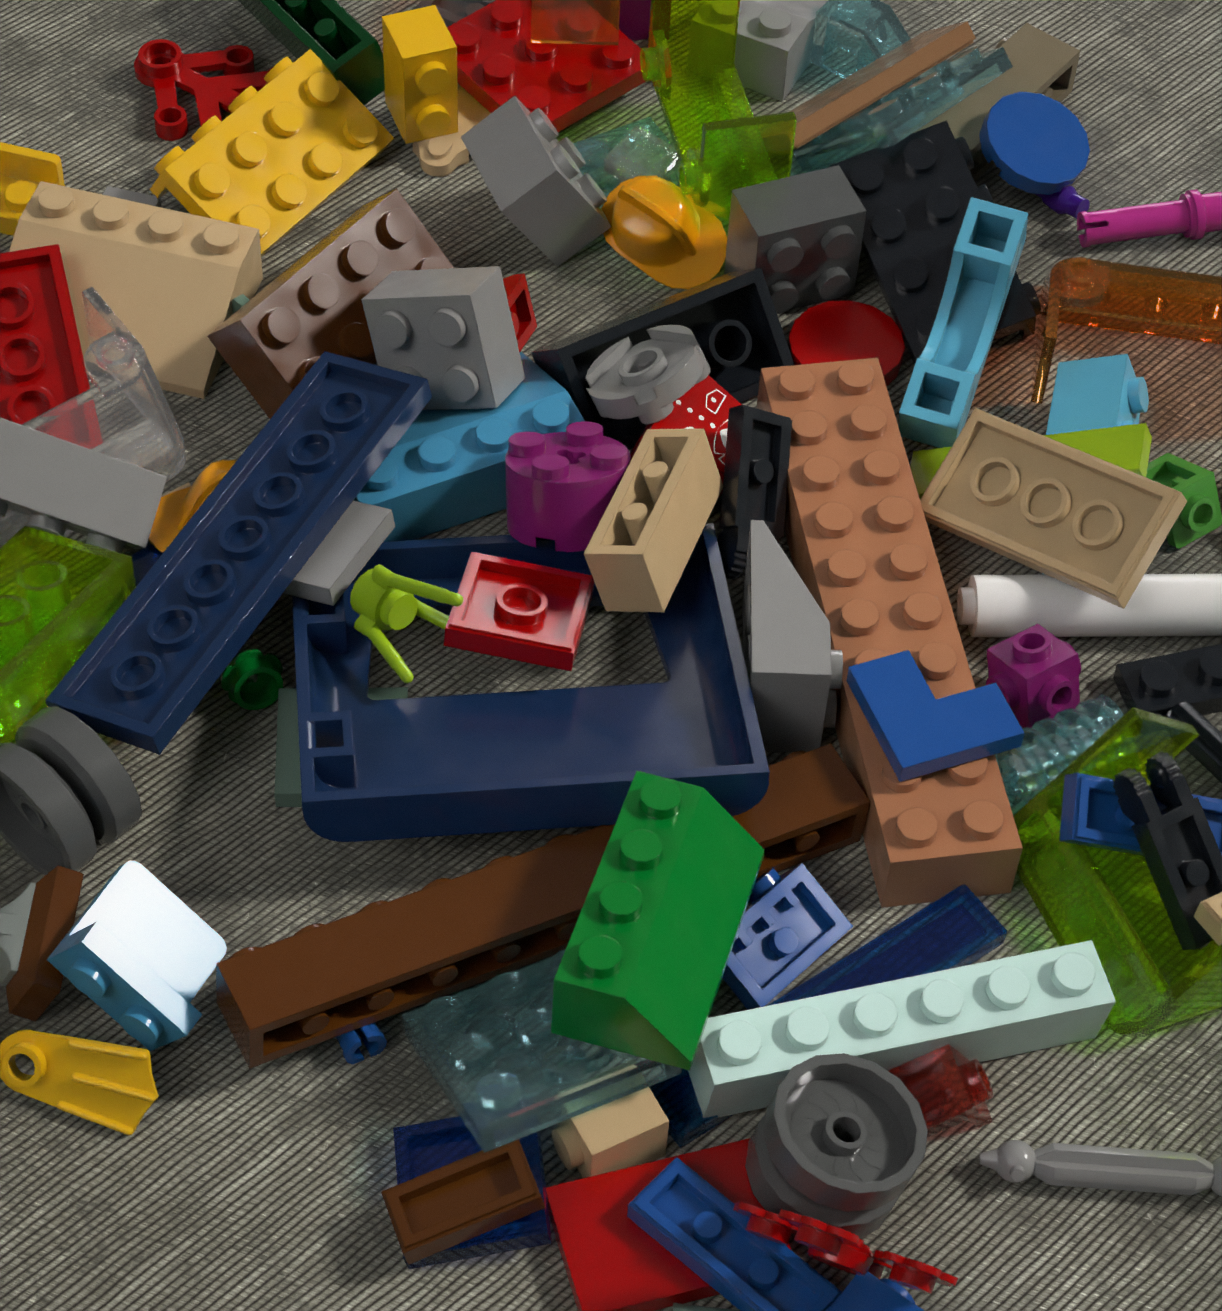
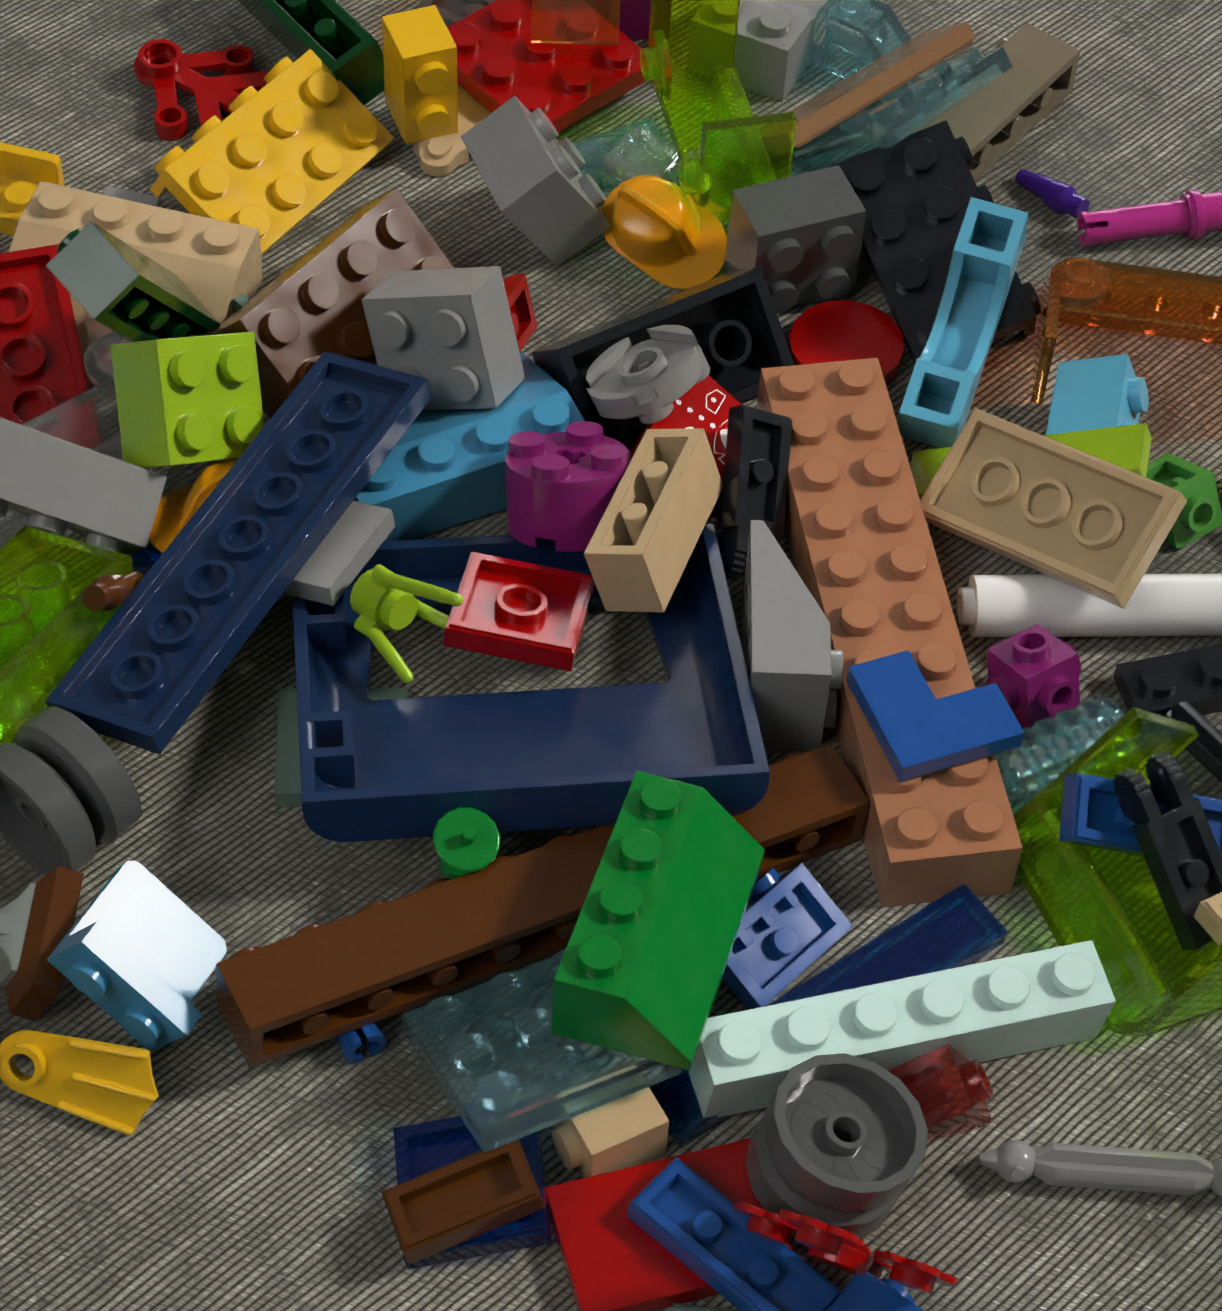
(110, 591): none -> reddish brown piece
(127, 288): none -> brick
(187, 398): none -> lime brick
(253, 679): green plate -> none
(465, 841): none -> green piece
(1034, 142): blue tile -> none

